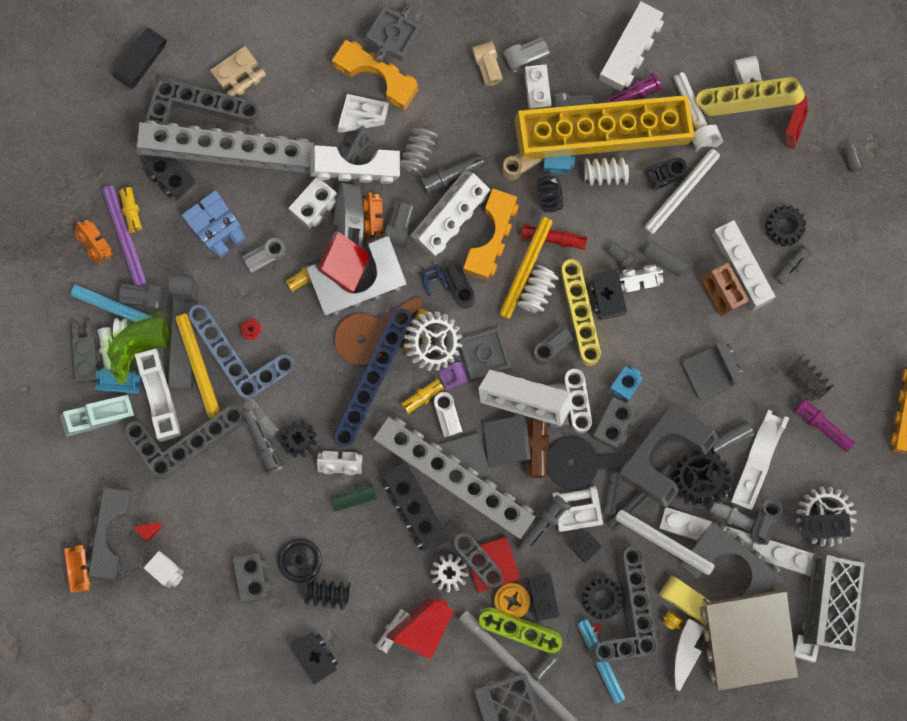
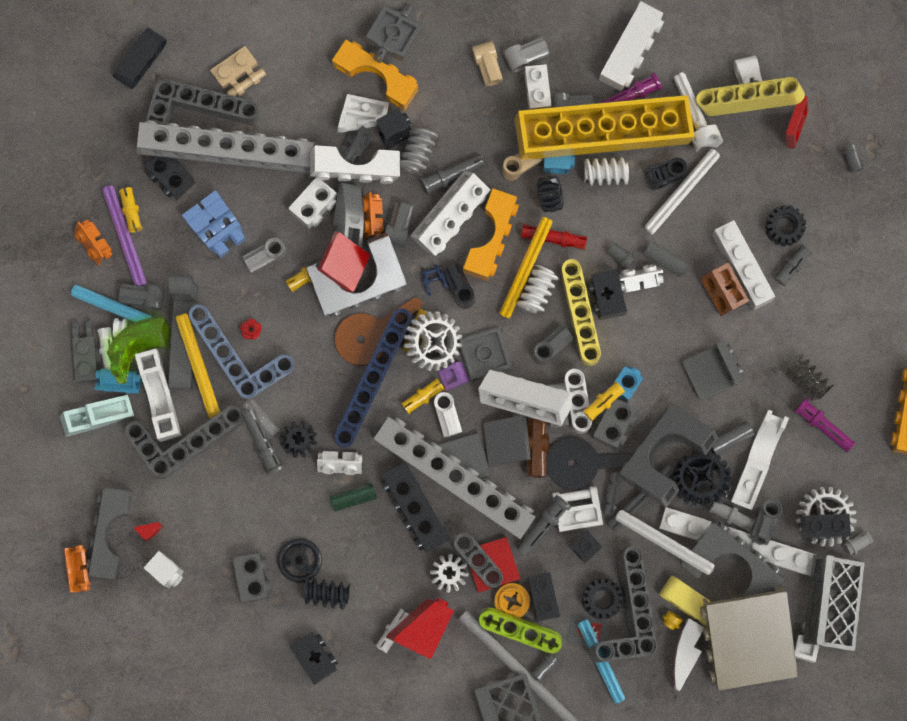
(393, 128): none -> black brick
(593, 411): none -> yellow pin
(857, 543): none -> light grey pin

